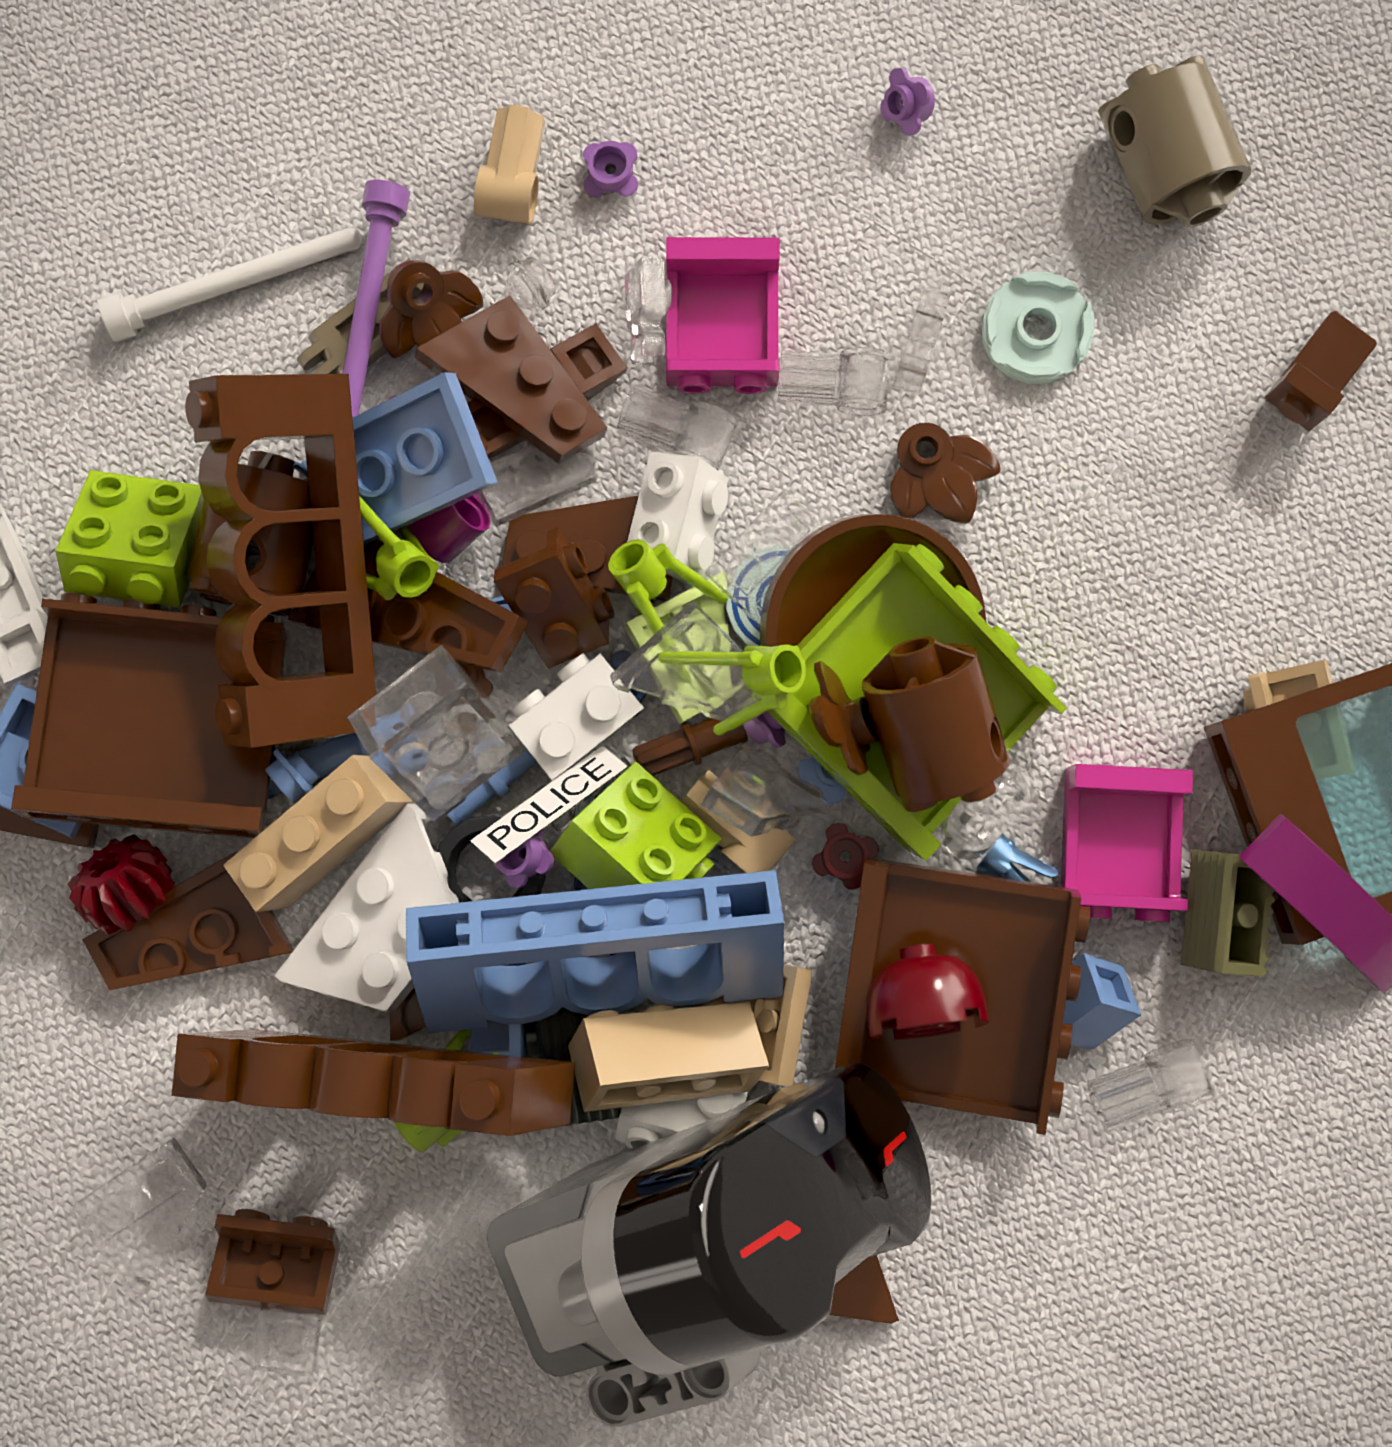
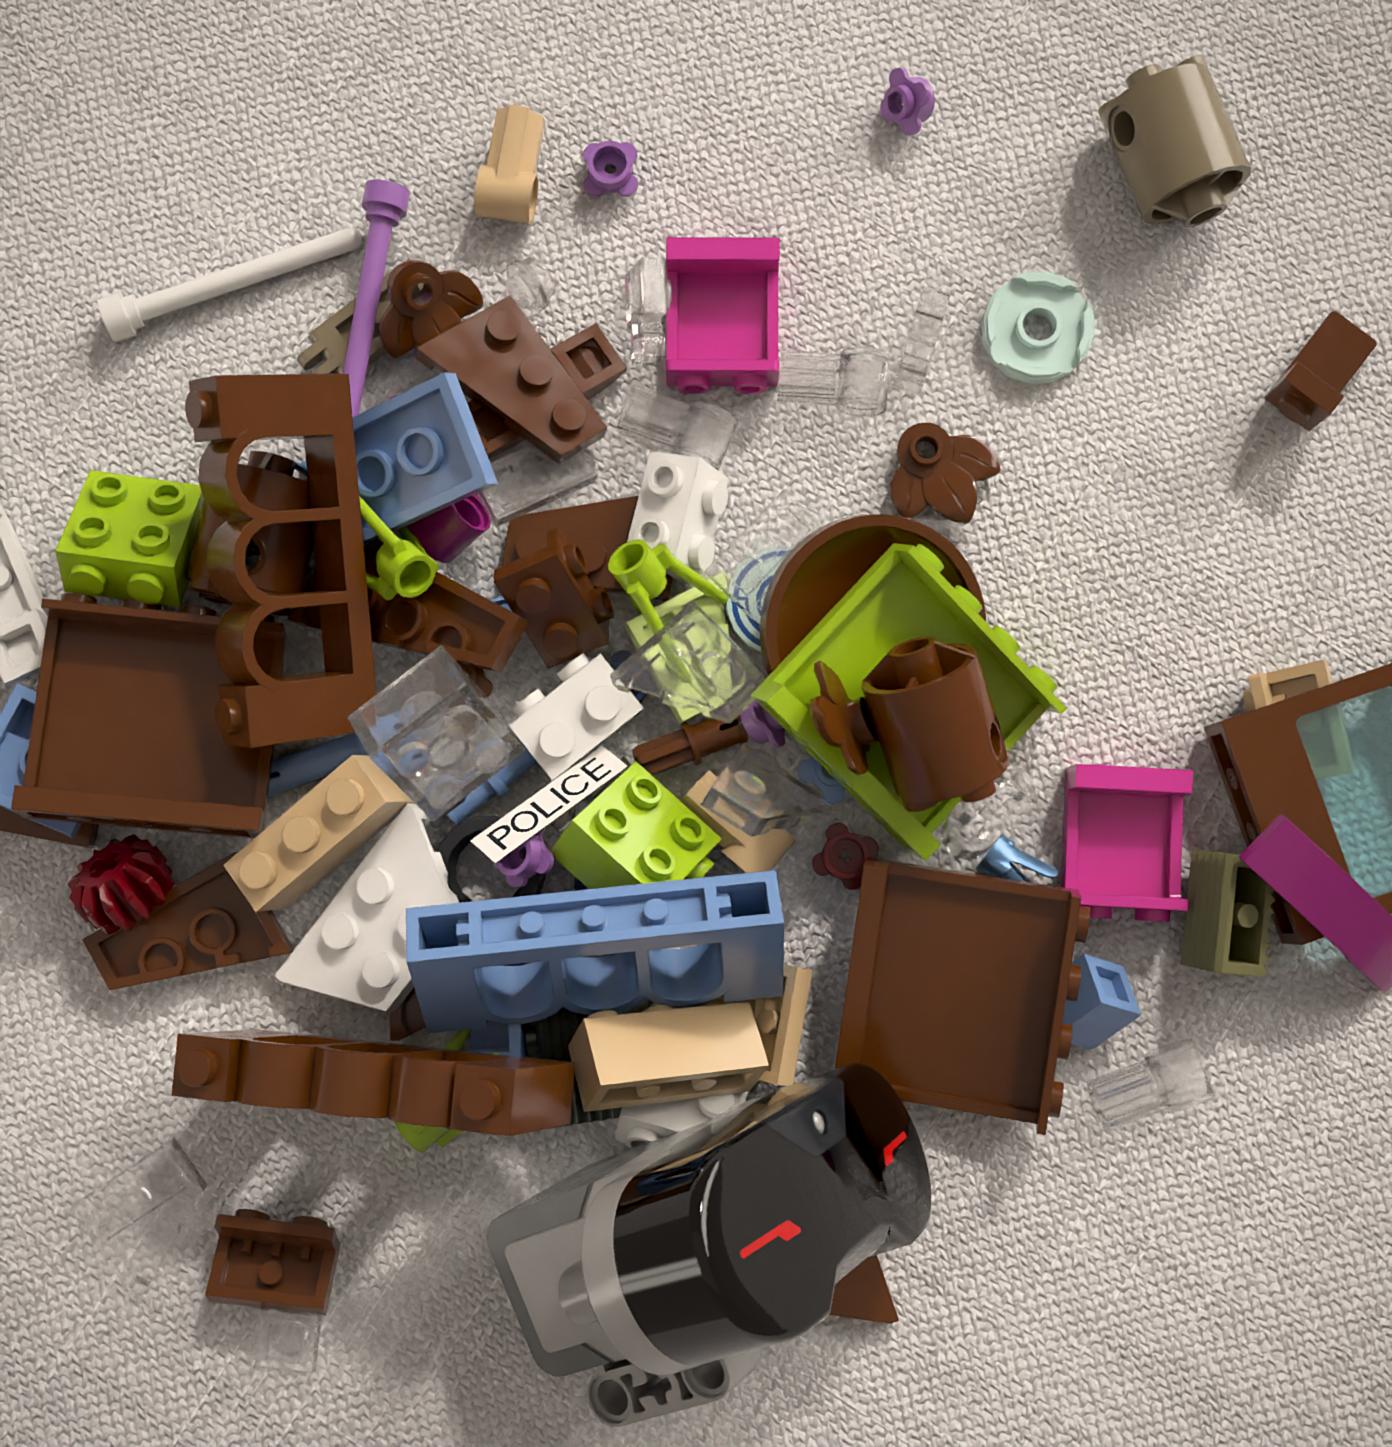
(292, 775): medium blue plate -> none
(765, 671): lime plant -> none
(924, 996): dark red cylinder -> none

